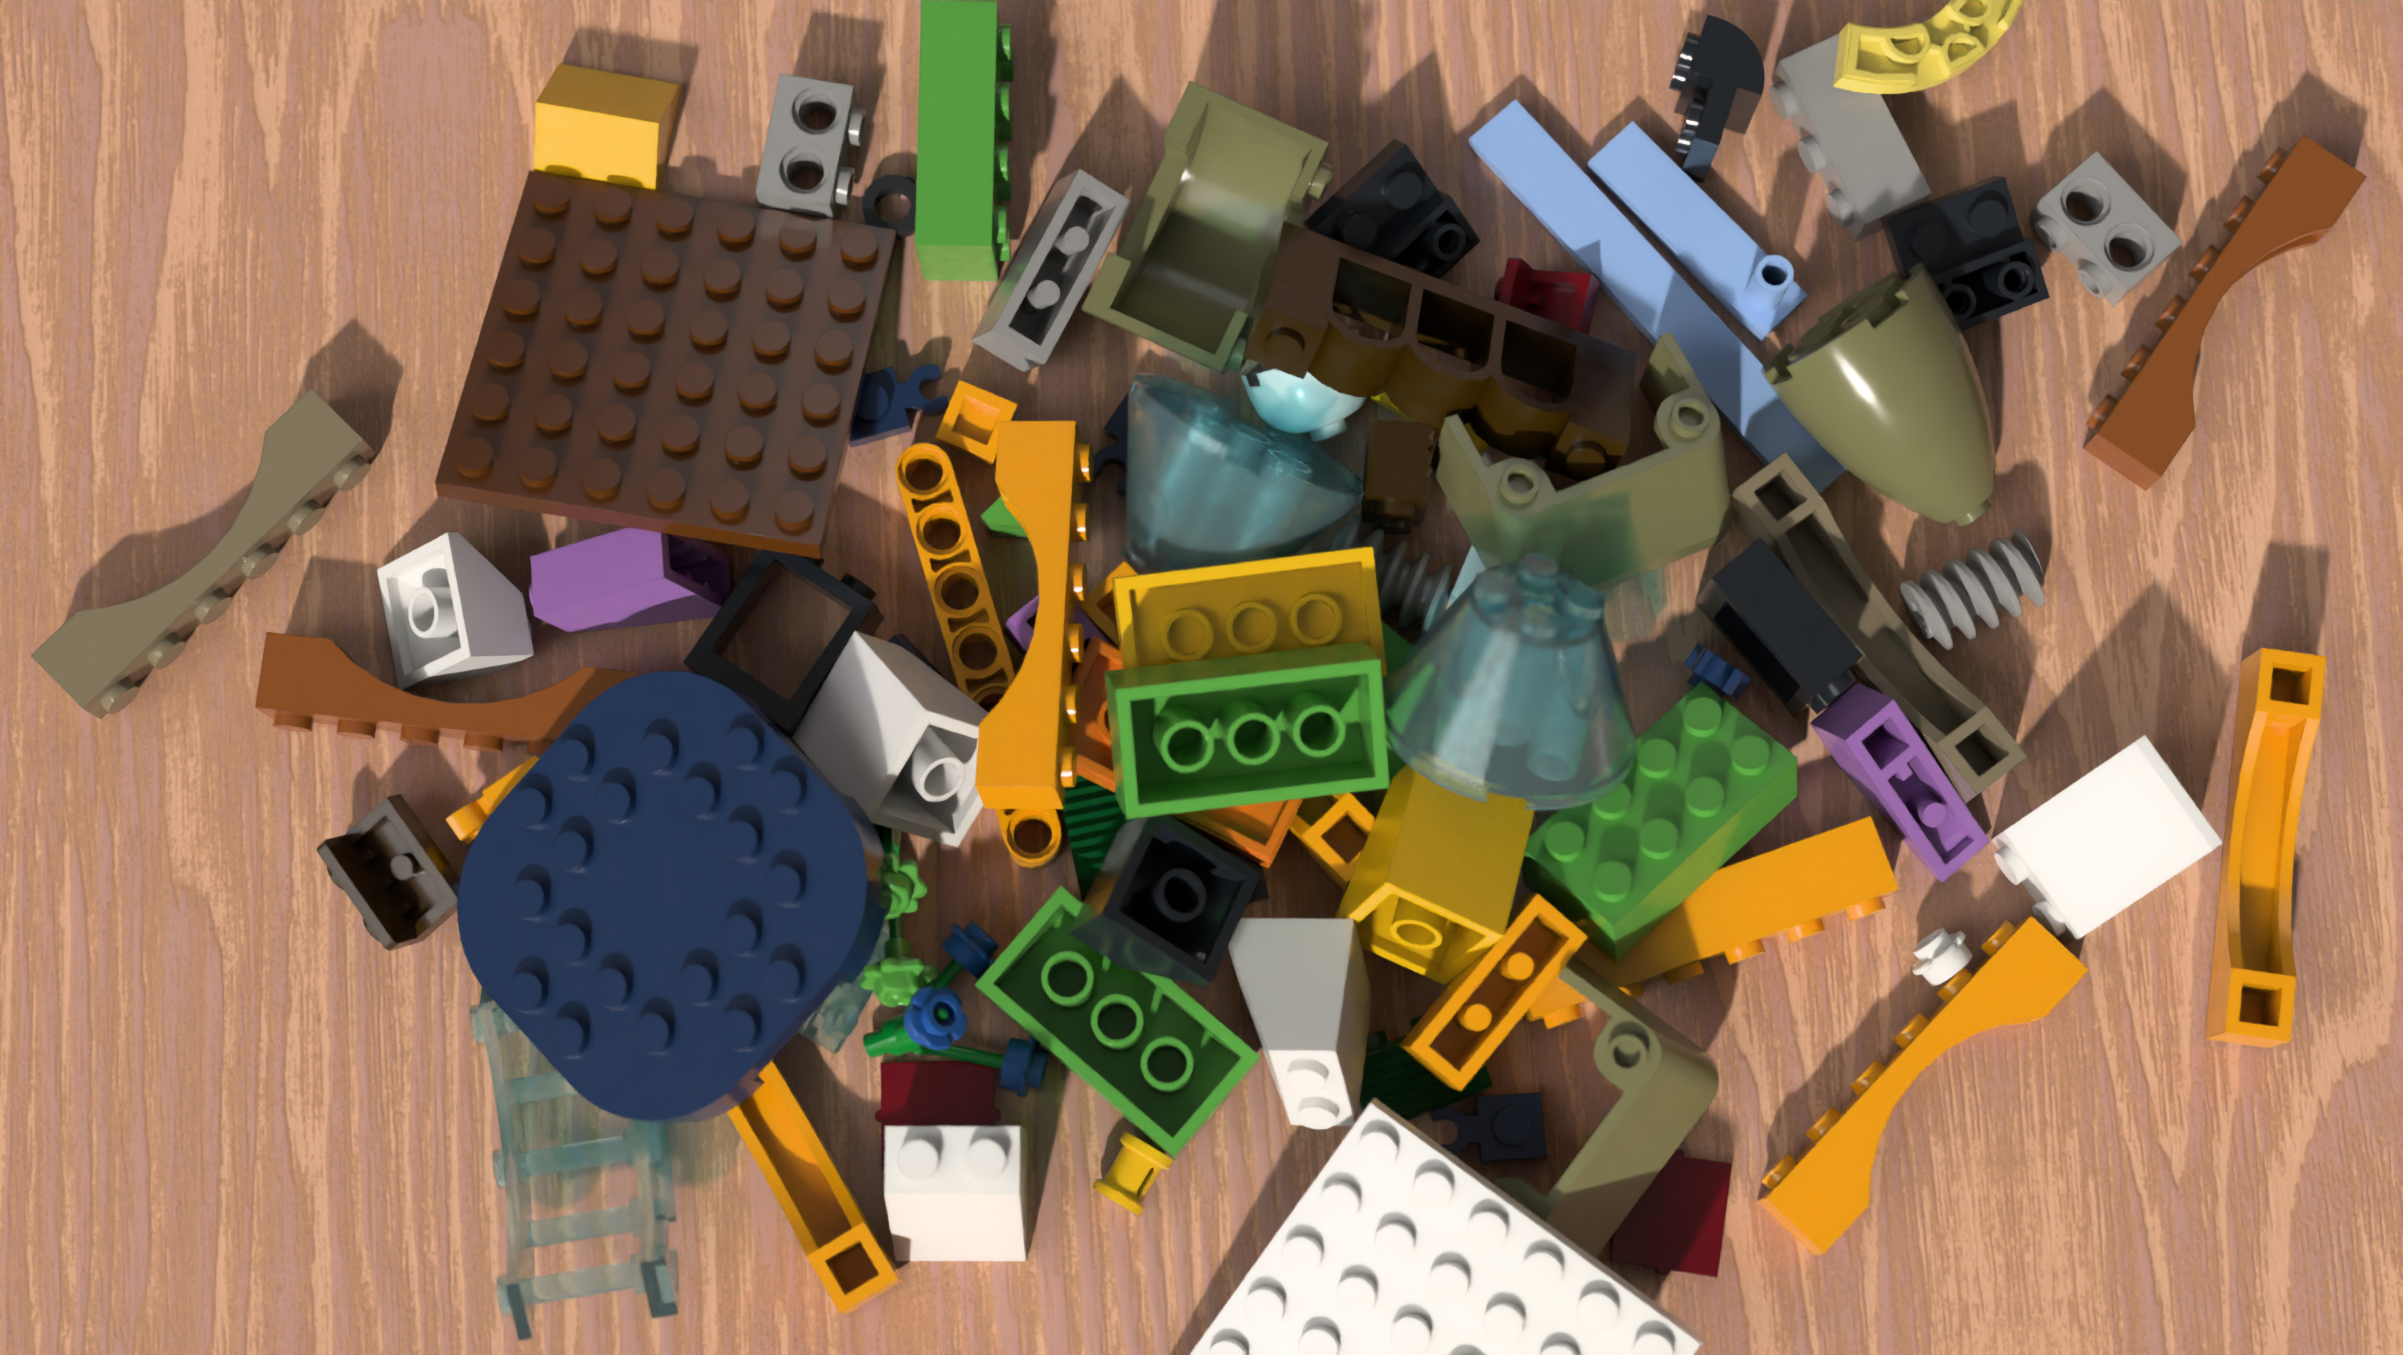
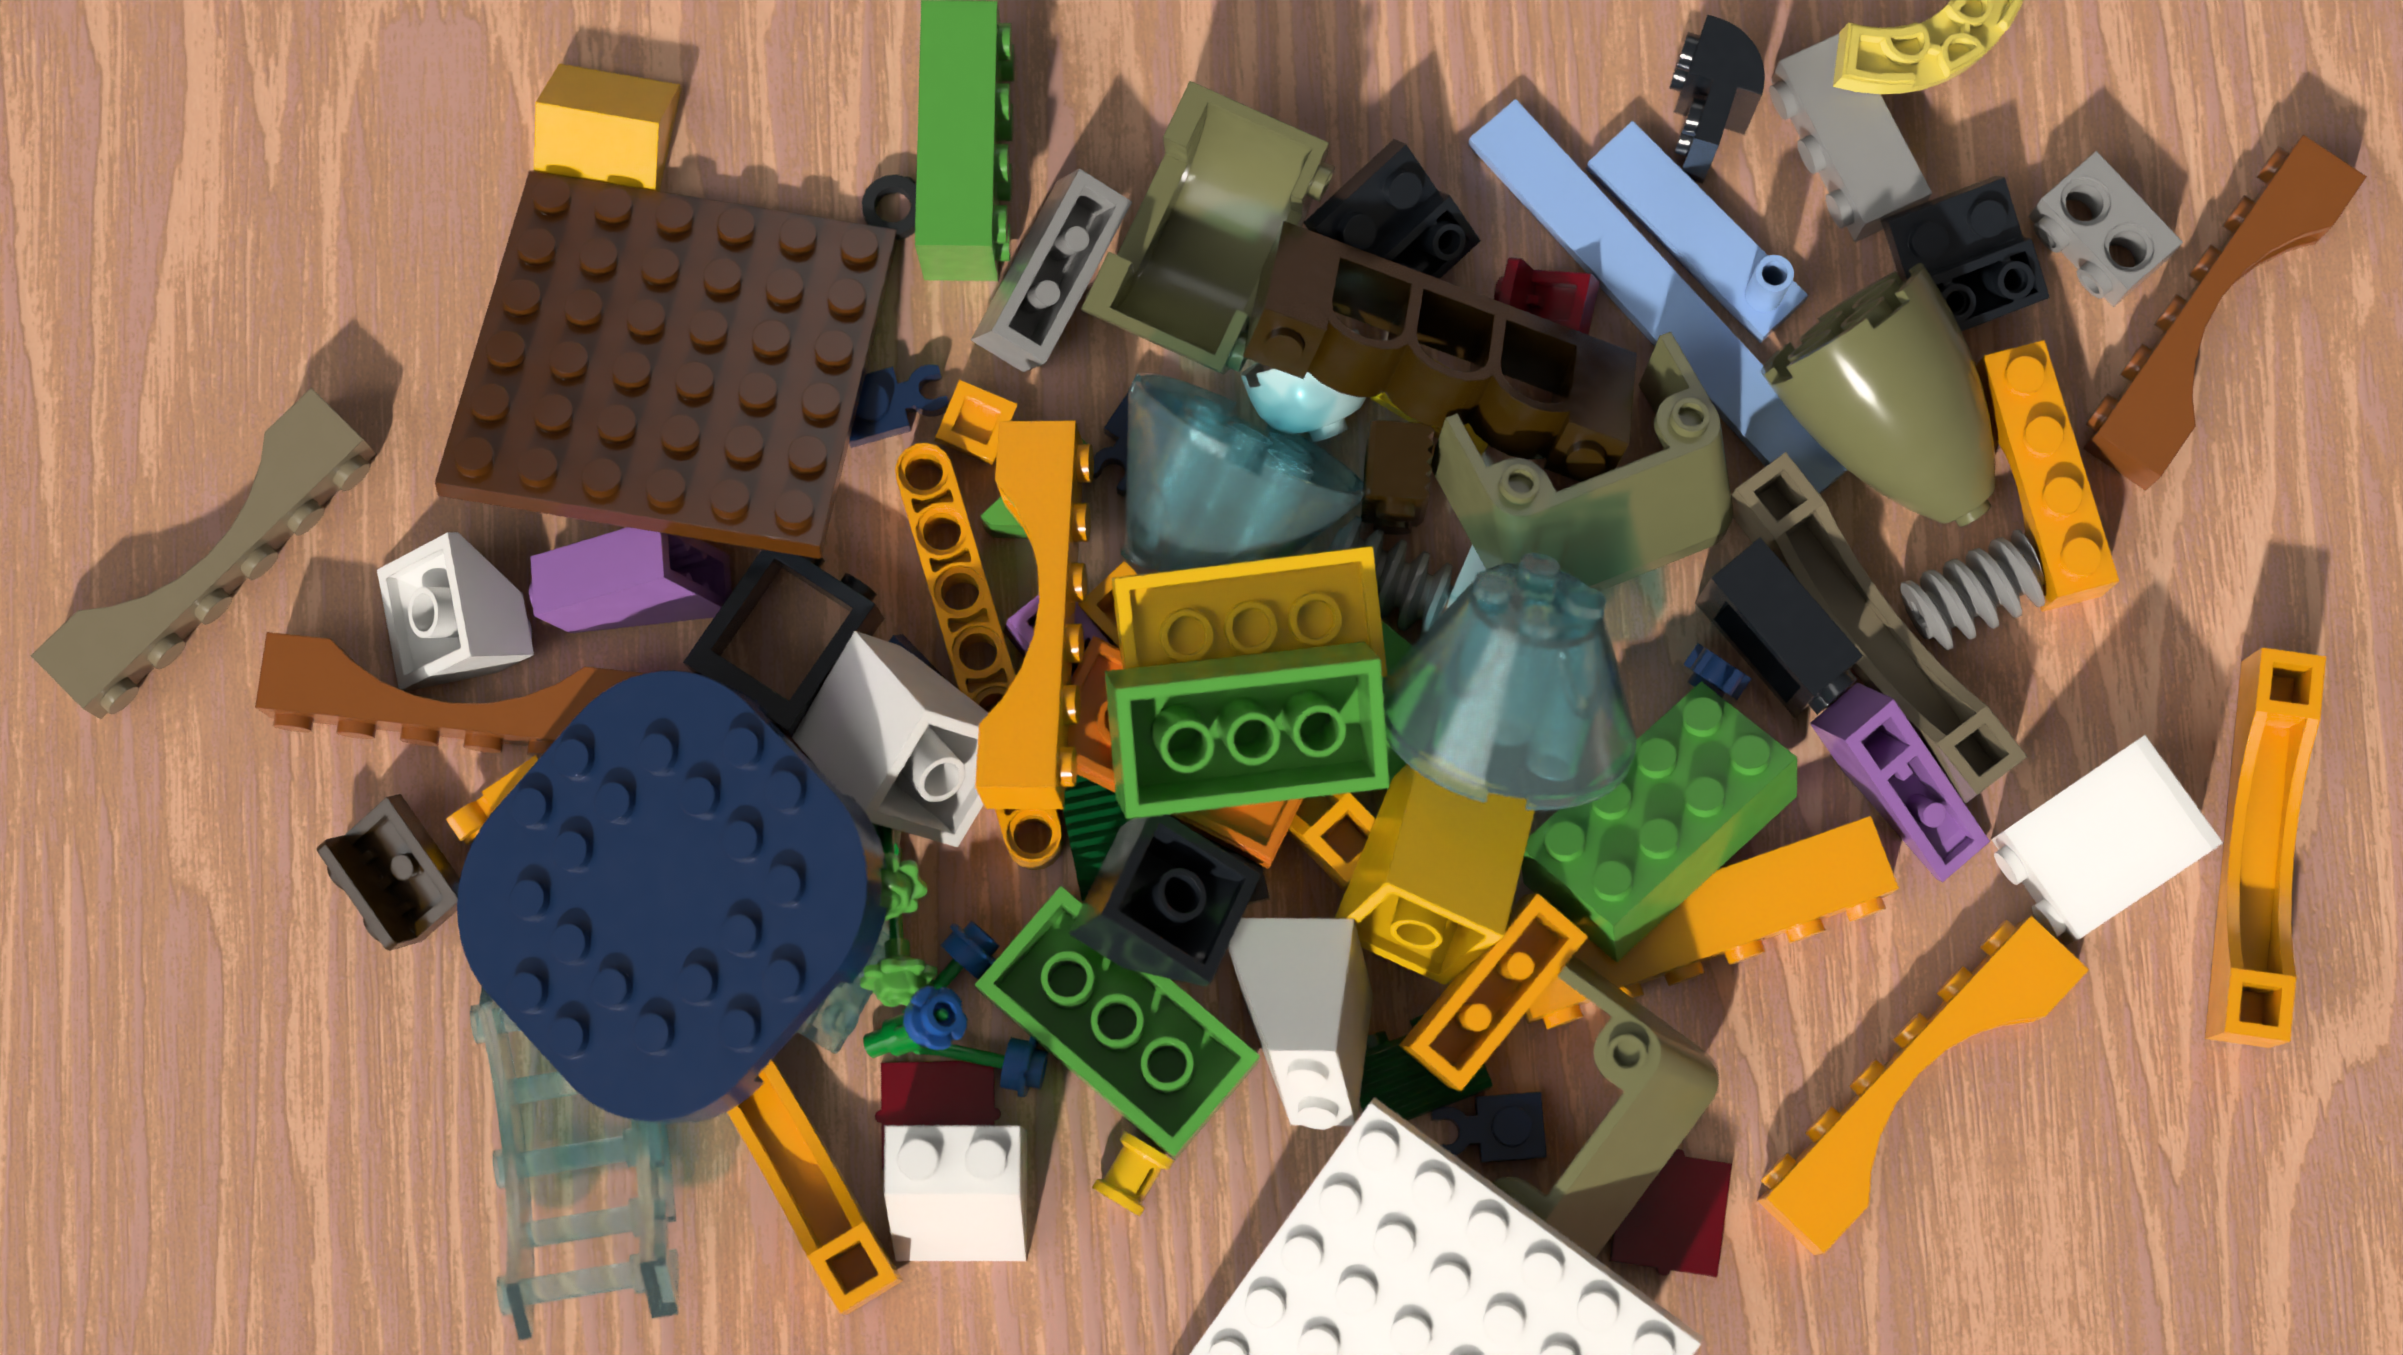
(794, 147): light grey brick -> none
(1940, 956): white plate -> none
(2049, 474): none -> light orange arch

